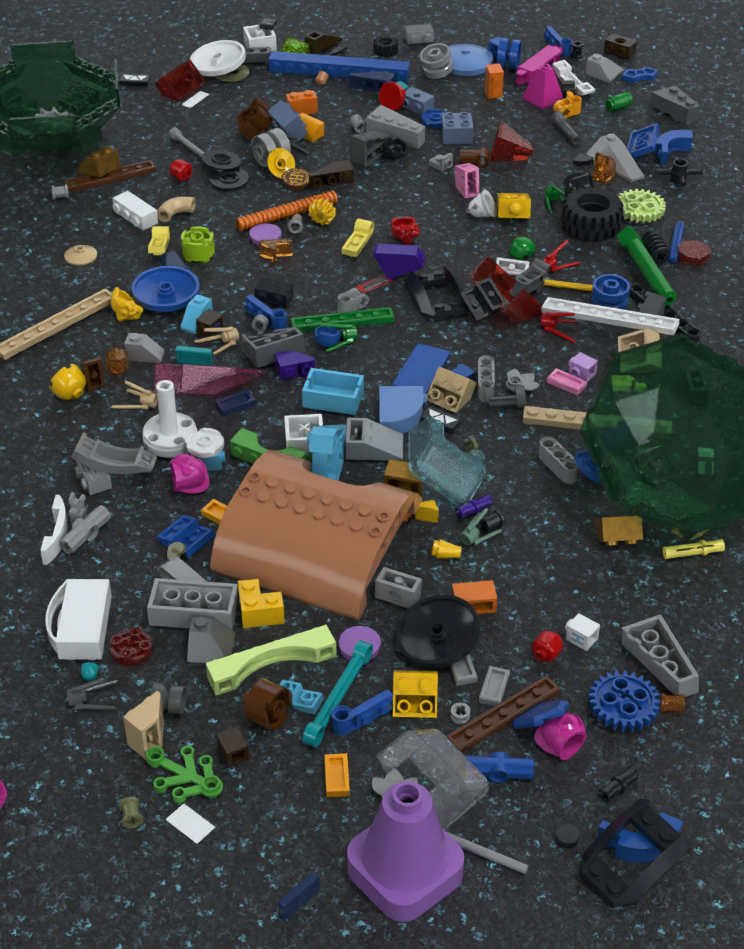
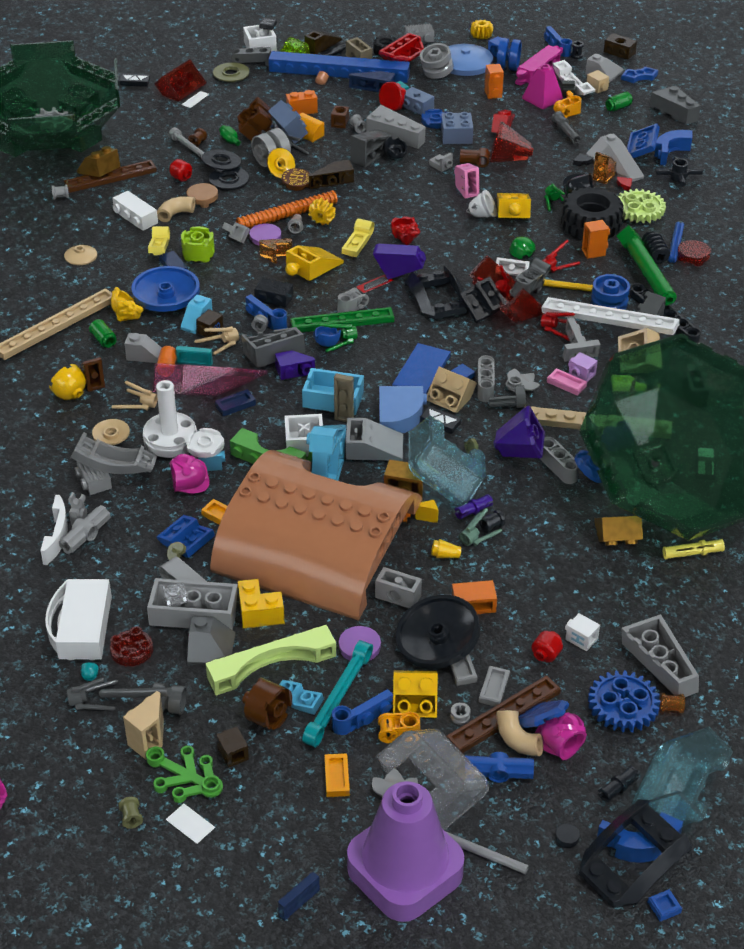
(102, 333): none -> green head
(111, 431): none -> tan dish
(116, 360): clear orange head -> none
(134, 692): none -> dark grey bar
(167, 355): none -> orange head
(175, 594): none -> clear plate
(199, 135): none -> reddish brown bush
(203, 193): none -> medium nougat tile
(218, 57): white dish -> none
(229, 135): none -> green plant
(237, 231): none -> light grey plate
(310, 261): none -> yellow slope
(340, 116): none -> reddish brown brick
(343, 397): none -> dark tan tile
(358, 49): none -> dark tan brick
(397, 725): none -> light orange piece
(403, 49): none -> red wedge
(481, 29): none -> yellow gear
(501, 285): none -> red plant
(503, 116): none -> red slope
(516, 737): none -> tan cylinder
(521, 436): none -> dark purple slope
(578, 342): none -> light grey bracket
(595, 239): none -> orange brick
(598, 81): none -> tan brick
(624, 182): none -> red tile
(664, 905): none -> blue tile
(681, 773): none -> clear light blue windscreen

